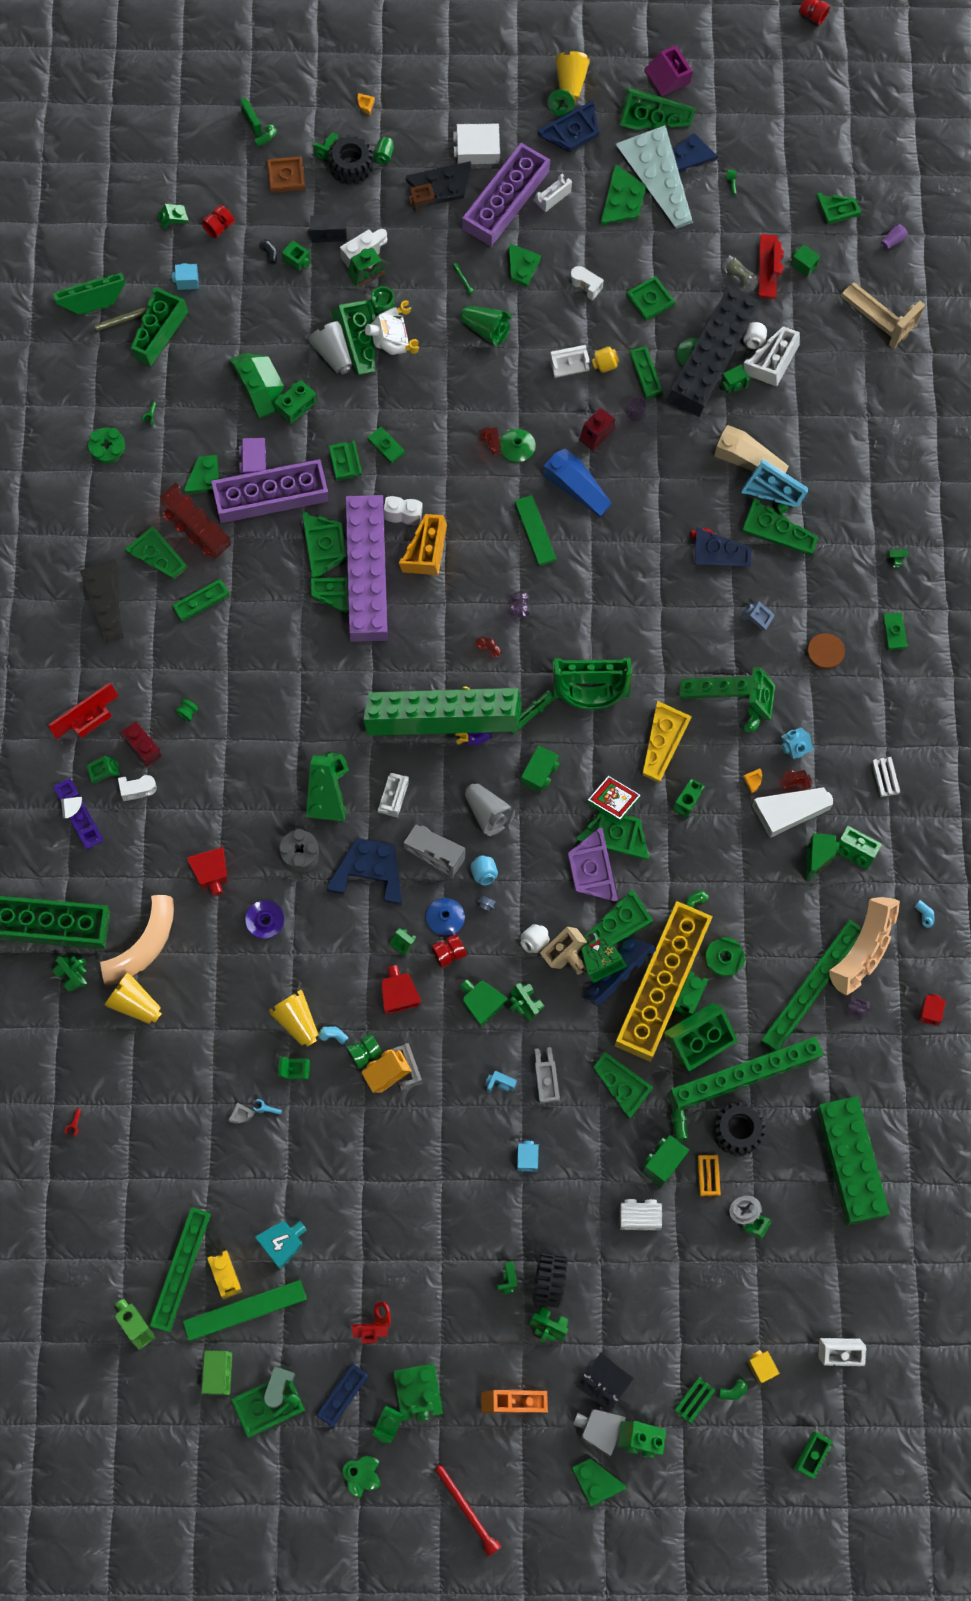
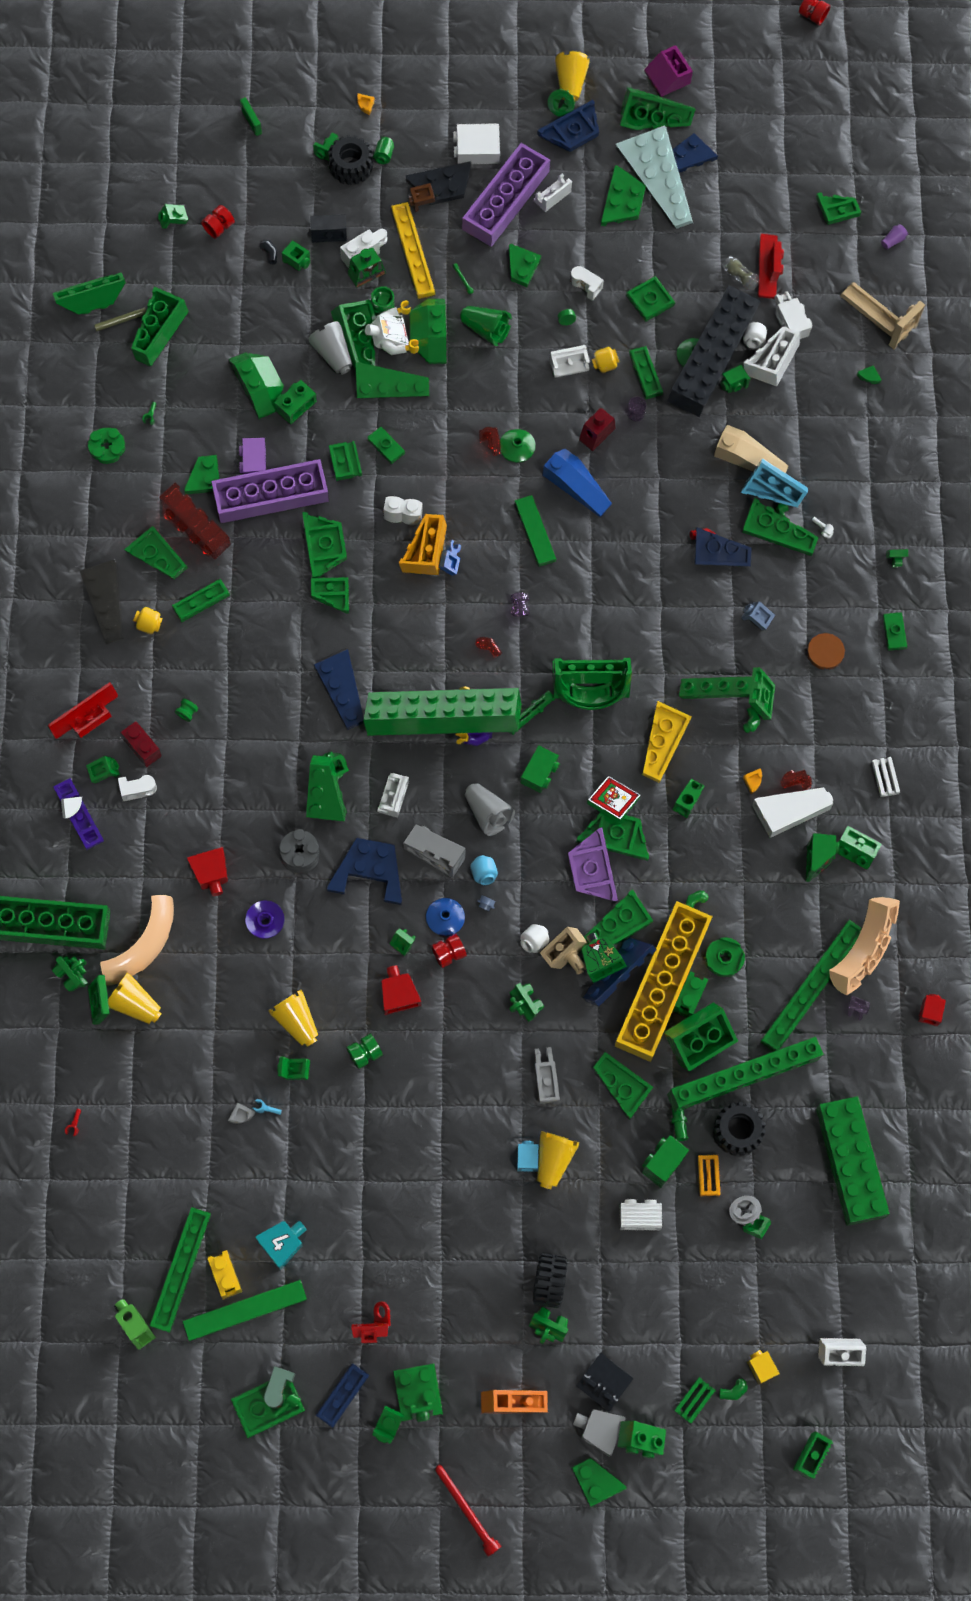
(98, 999): none -> green tile
(148, 620): none -> yellow head
(186, 276): medium azure brick -> none
(217, 1373): bright green hinge -> none
(263, 139): green arm -> none
(286, 174): dark orange tile -> none
(333, 1032): medium azure arm -> none
(340, 684): none -> dark blue wing
(364, 1477): green plate -> none
(366, 568): medium lavender brick -> none
(386, 1071): light orange brick -> none
(388, 383): none -> green wing
(413, 250): none -> yellow tile
(413, 1078): light grey hinge -> none
(429, 328): none -> green wedge
(449, 560): none -> blue plate
(482, 1001): green torso -> none
(504, 1082): medium azure bracket -> none
(510, 1276): green bracket -> none
(554, 1158): none -> yellow cone
(566, 317): none -> green tile
(731, 175): green hand -> none
(792, 314): none -> white brick
(796, 743): medium azure brick -> none
(805, 260): green brick -> none
(827, 528): none -> white hand
(870, 375): none -> green tile
(927, 914): medium azure arm -> none

